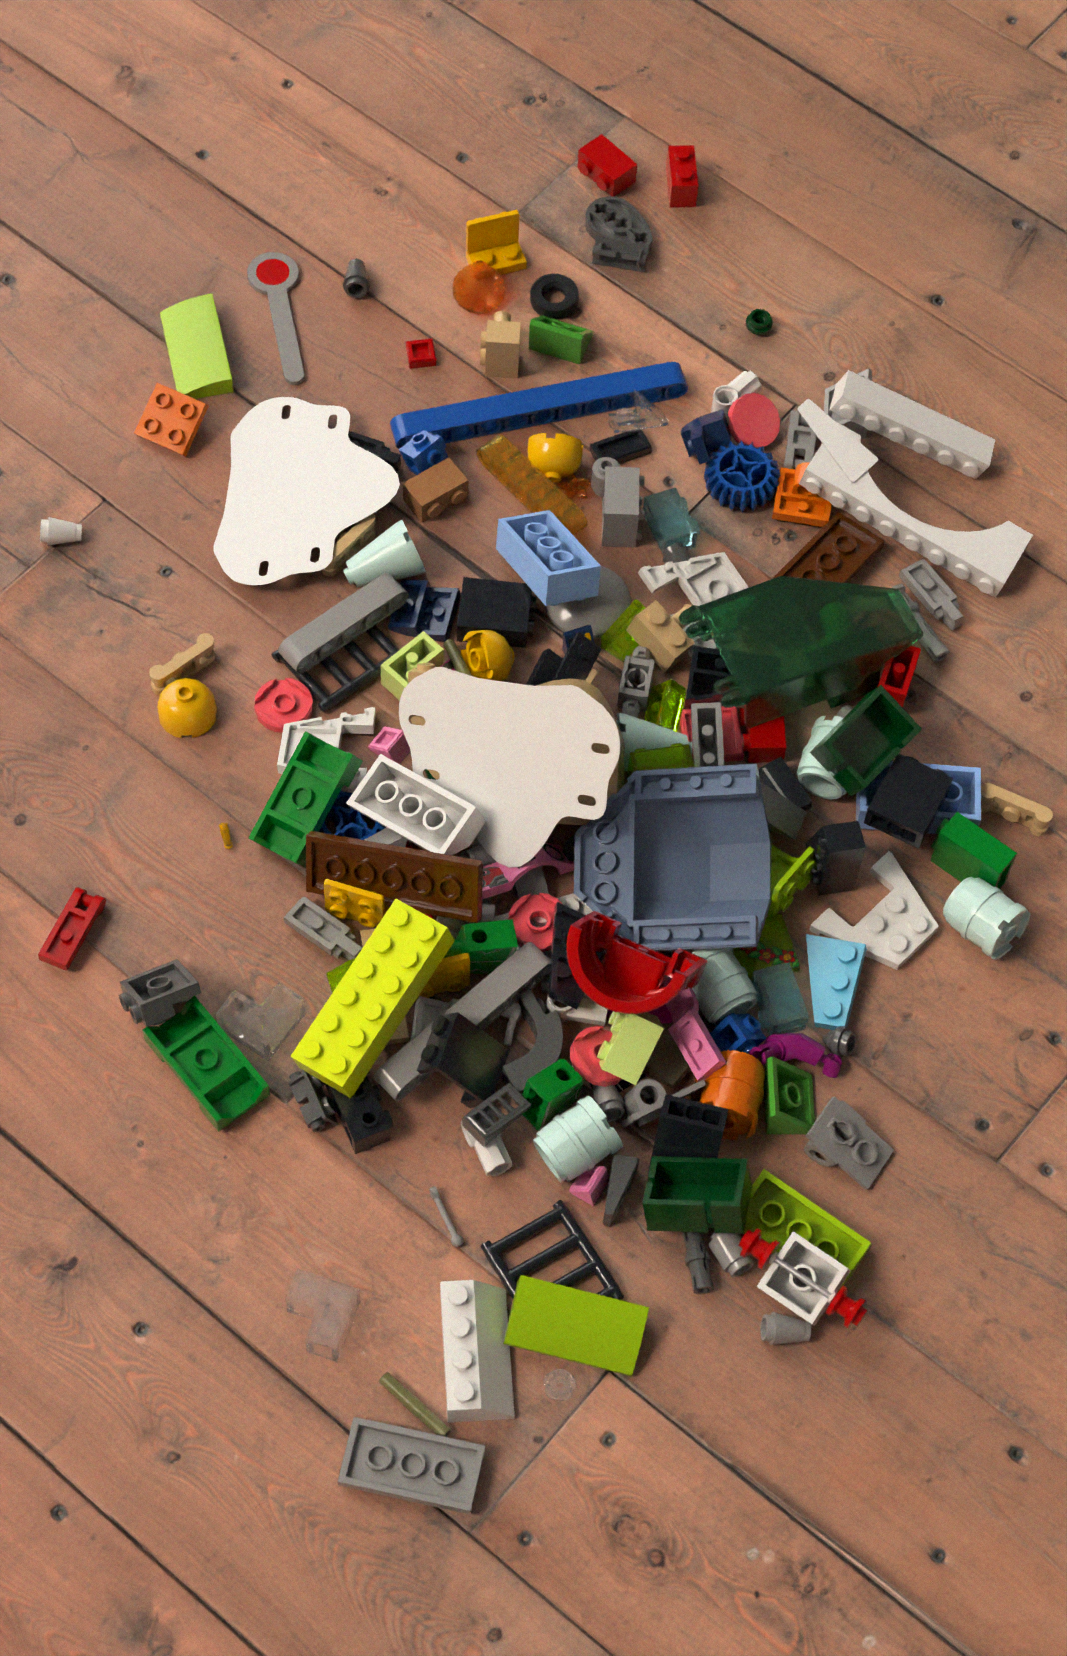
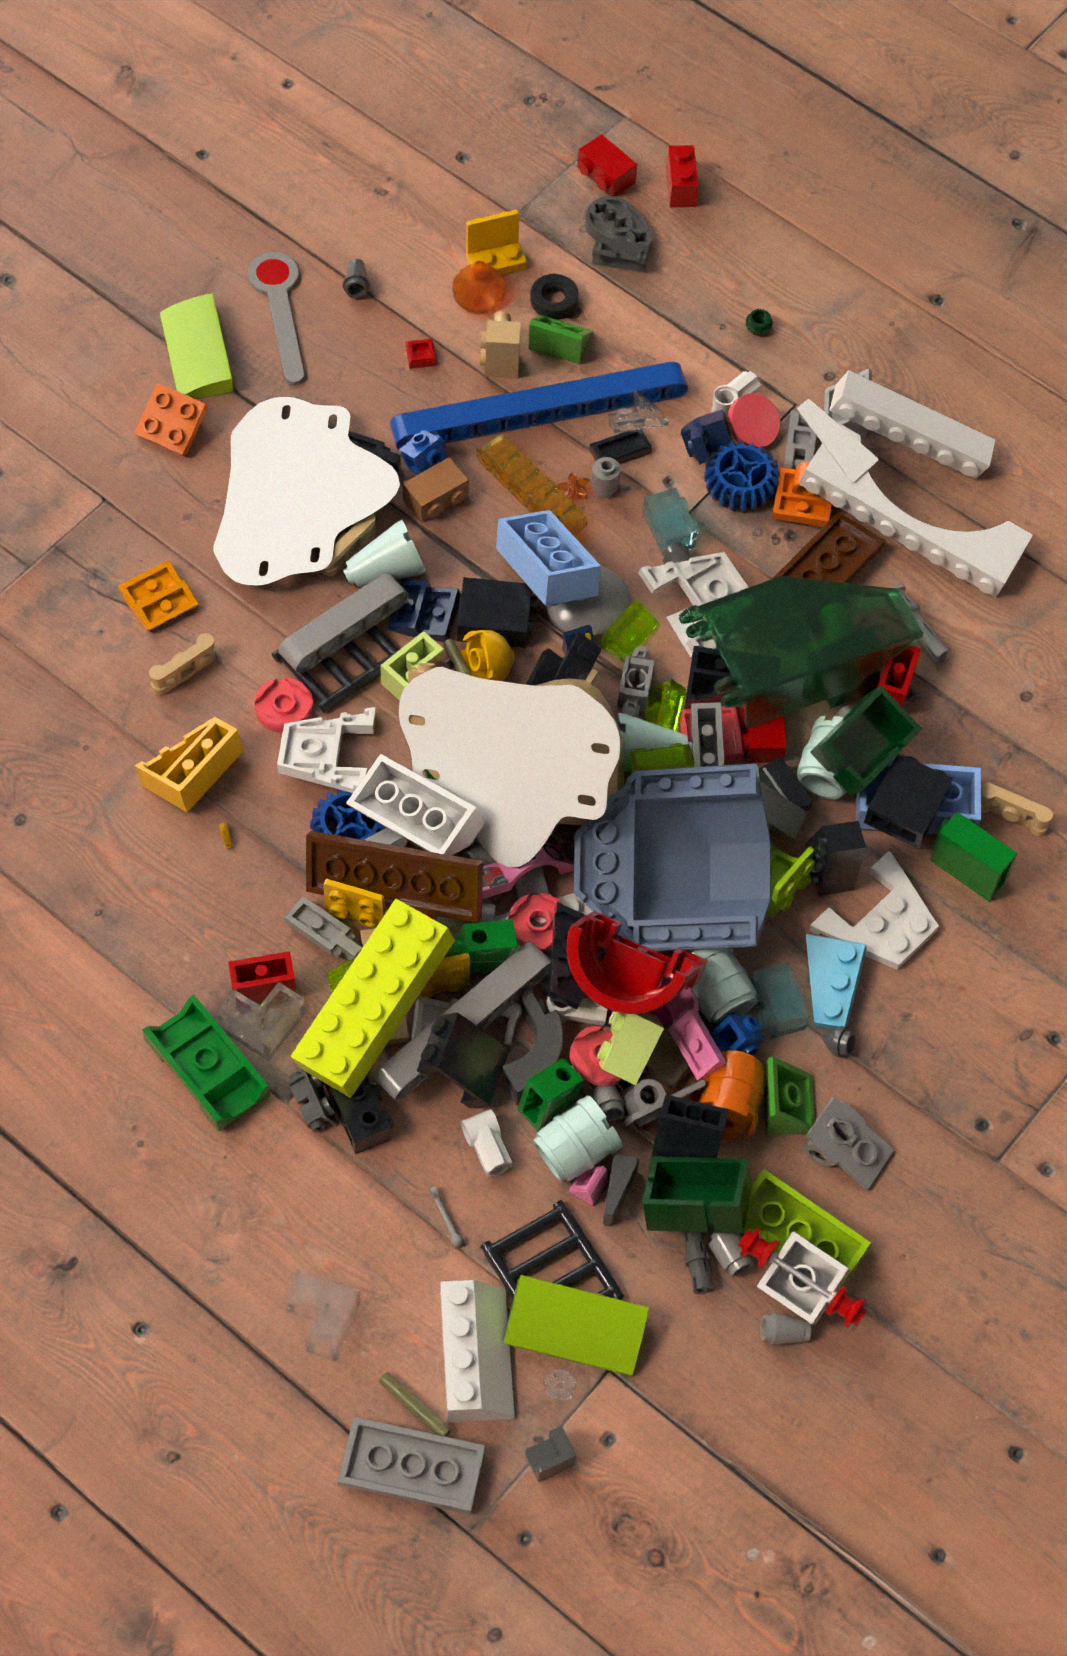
(59, 531): white cone -> none
(71, 929): red plate -> none
(154, 992): dark grey plate -> none
(157, 596): none -> light orange slope
(186, 708): yellow cylinder -> none
(193, 765): none -> yellow wedge
(259, 975): none -> red brick
(304, 797): green piece -> none
(391, 744): bright pink slope -> none
(478, 1131): dark grey slope -> none
(551, 1455): none -> dark grey panel
(557, 456): yellow cylinder -> none
(621, 507): light grey container -> none
(661, 635): tan brick -> none
(772, 949): clear neon green tile -> none
(798, 1046): magenta arm -> none
(932, 592): light grey hinge -> none
(985, 916): light aqua piece -> none

